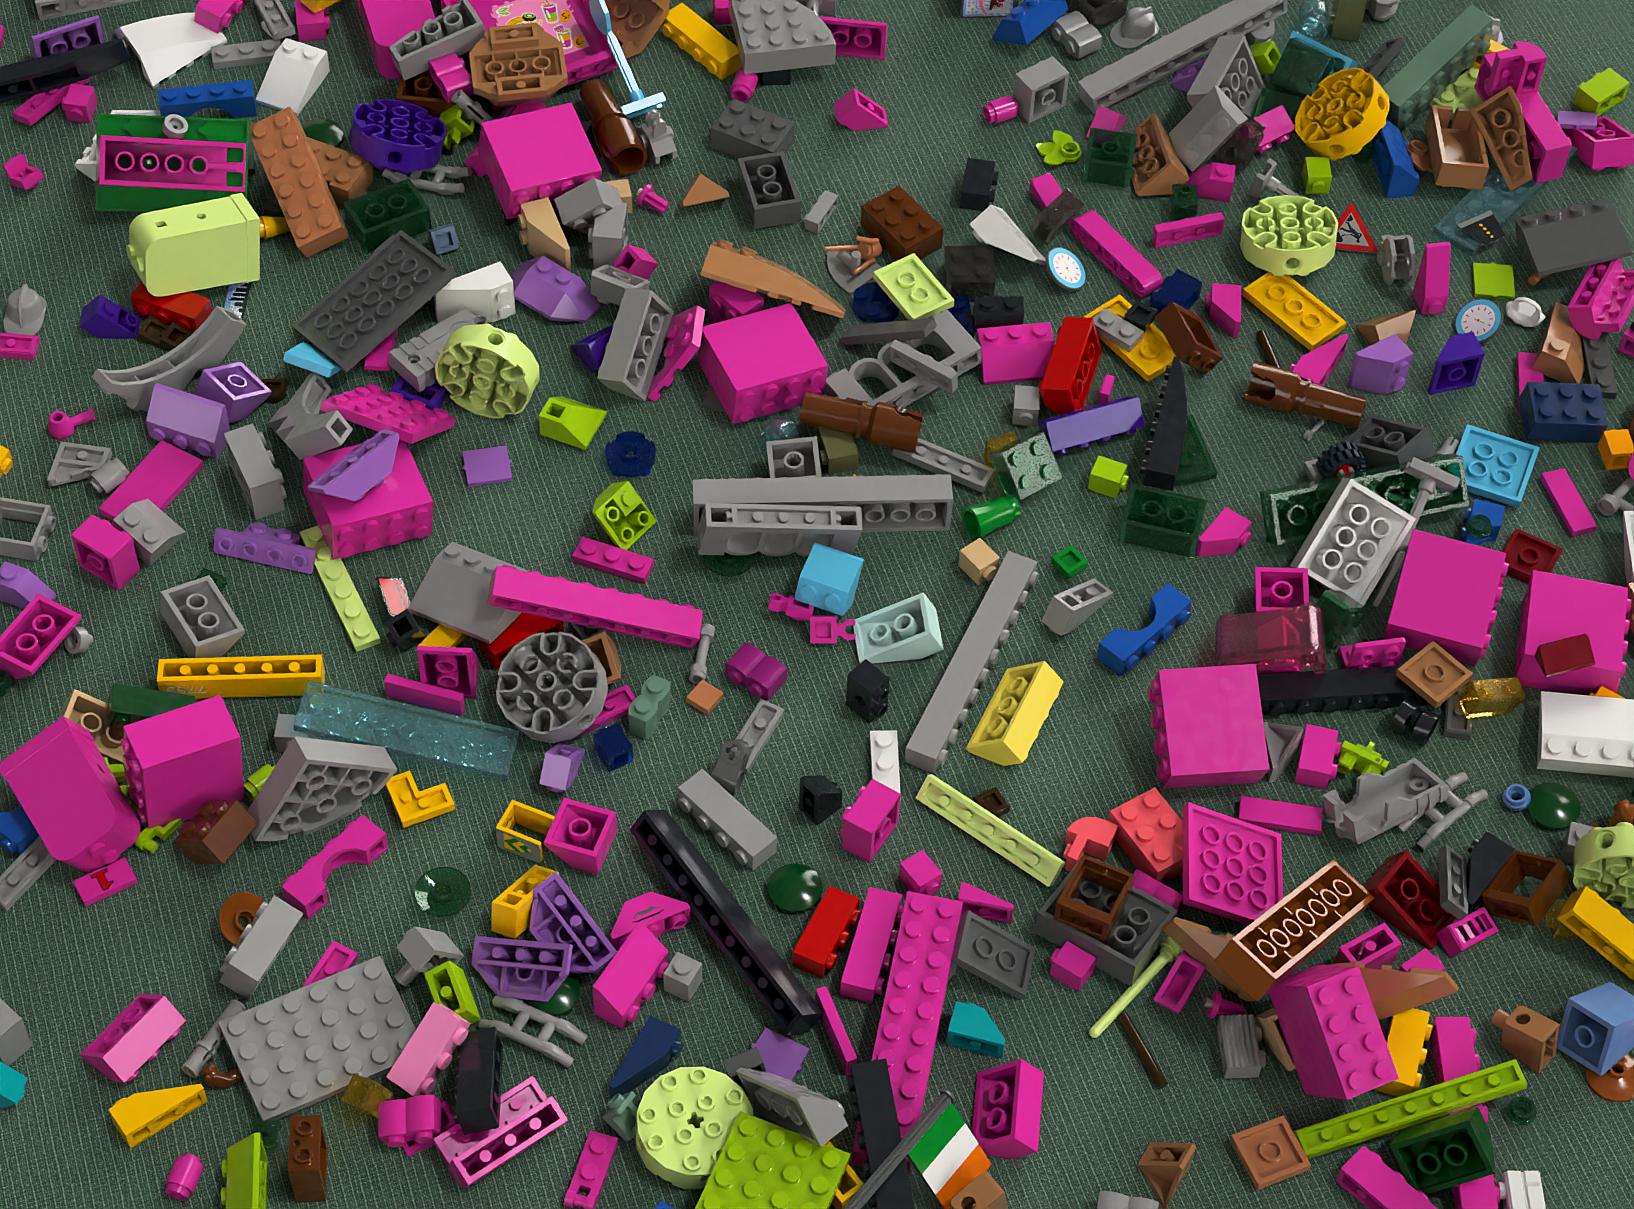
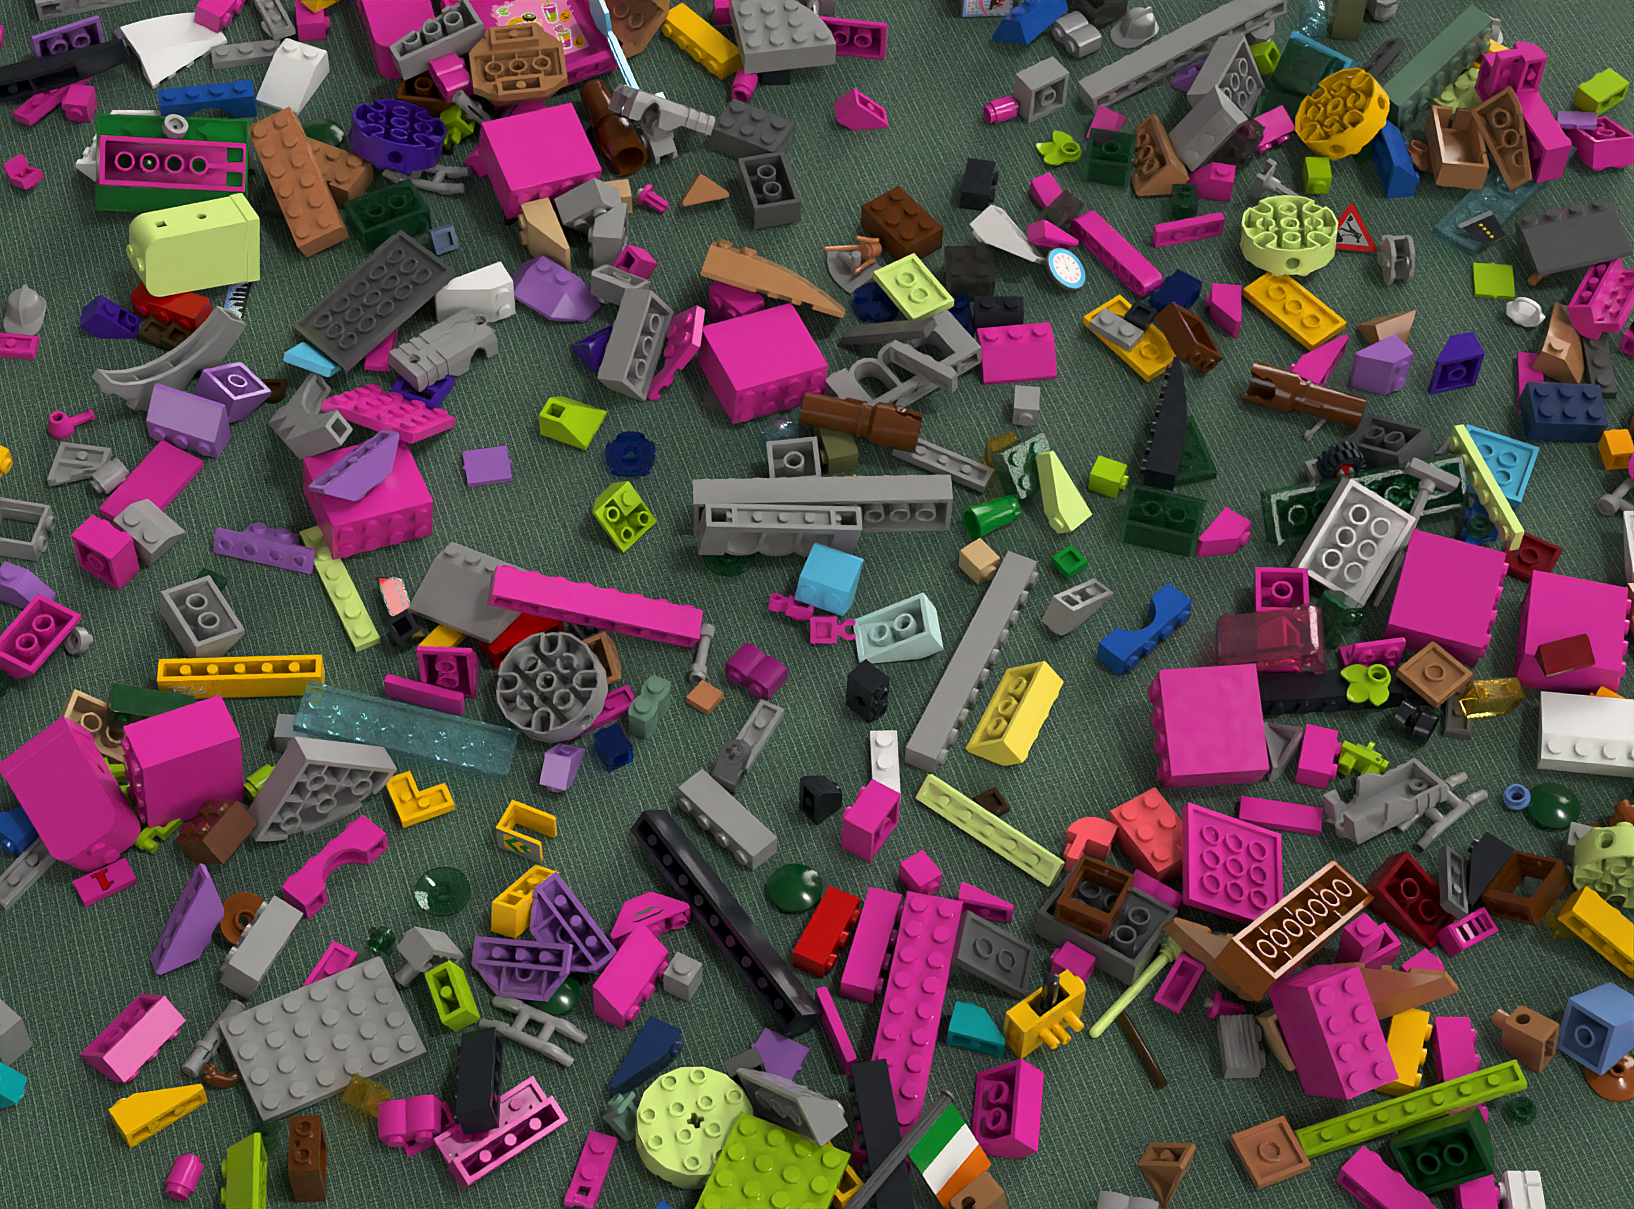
(189, 924): none -> medium lavender wedge
(255, 471): light grey brick -> none
(272, 226): yellow cone -> none
(381, 939): none -> clear green plate
(429, 1050): bright pink brick -> none
(487, 370): yellowish green brick -> none
(582, 835): dark pink slope -> none
(613, 560): dark pink plate -> none
(670, 113): none -> light grey piece
(820, 212): light grey piece -> none
(1046, 1014): none -> yellow piece
(1049, 236): none -> dark pink slope
(1060, 496): none -> yellowish green slope
(1071, 365): red slope -> none
(1092, 423): brick -> none
(1106, 389): dark pink tile -> none
(1267, 348): dark brown bar -> none
(1361, 938): none -> dark pink brick
(1364, 684): none -> lime plate
(1432, 281): dark pink slope -> none
(1480, 317): piece -> none
(1487, 488): none -> yellowish green plate
(1568, 502): dark pink tile -> none

